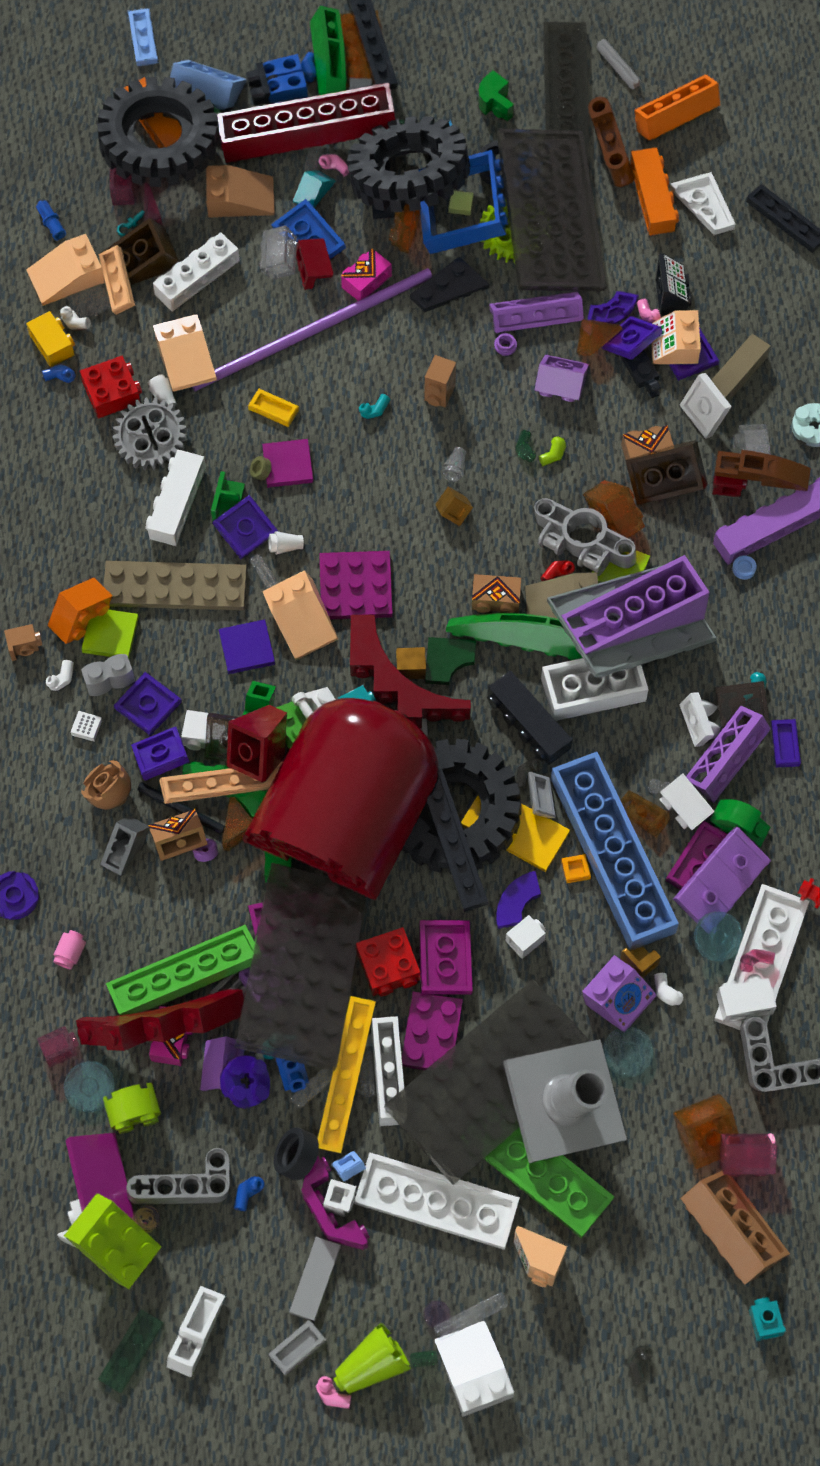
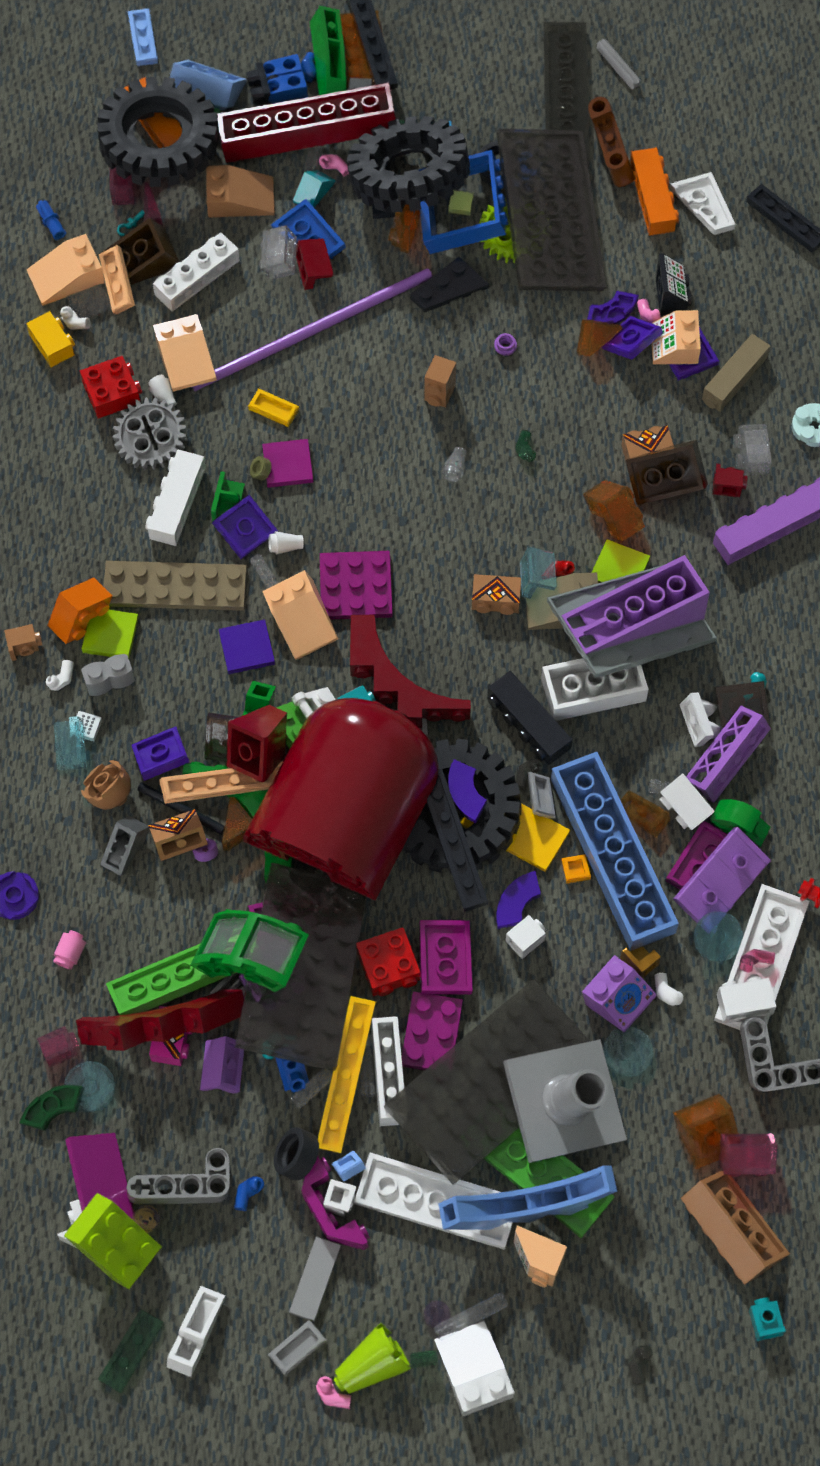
(51, 1104): none -> dark green tile
(60, 372): blue arm -> none
(70, 744): none -> clear light blue panel
(131, 1107): lime brick -> none
(147, 703): dark purple tile -> none
(194, 730): white brick -> none
(252, 946): none -> window
(258, 1077): dark purple plate -> none
(366, 275): dark pink brick -> none
(371, 411): teal arm -> none
(411, 662): pearl gold panel -> none
(446, 657): dark green tile -> none
(454, 506): pearl gold panel -> none
(463, 791): none -> dark purple tile
(492, 96): green brick -> none
(519, 630): green slope -> none
(527, 1204): none -> medium blue arch
(537, 312): medium lavender fence -> none
(537, 570): none -> clear light blue panel
(556, 452): lime arm -> none
(561, 378): medium lavender slope -> none
(593, 555): light grey piece -> none
(643, 373): black plate -> none
(677, 107): orange brick -> none
(705, 405): white plate -> none
(744, 567): light blue tile -> none
(763, 467): reddish brown slope -> none
(785, 743): dark purple tile -> none

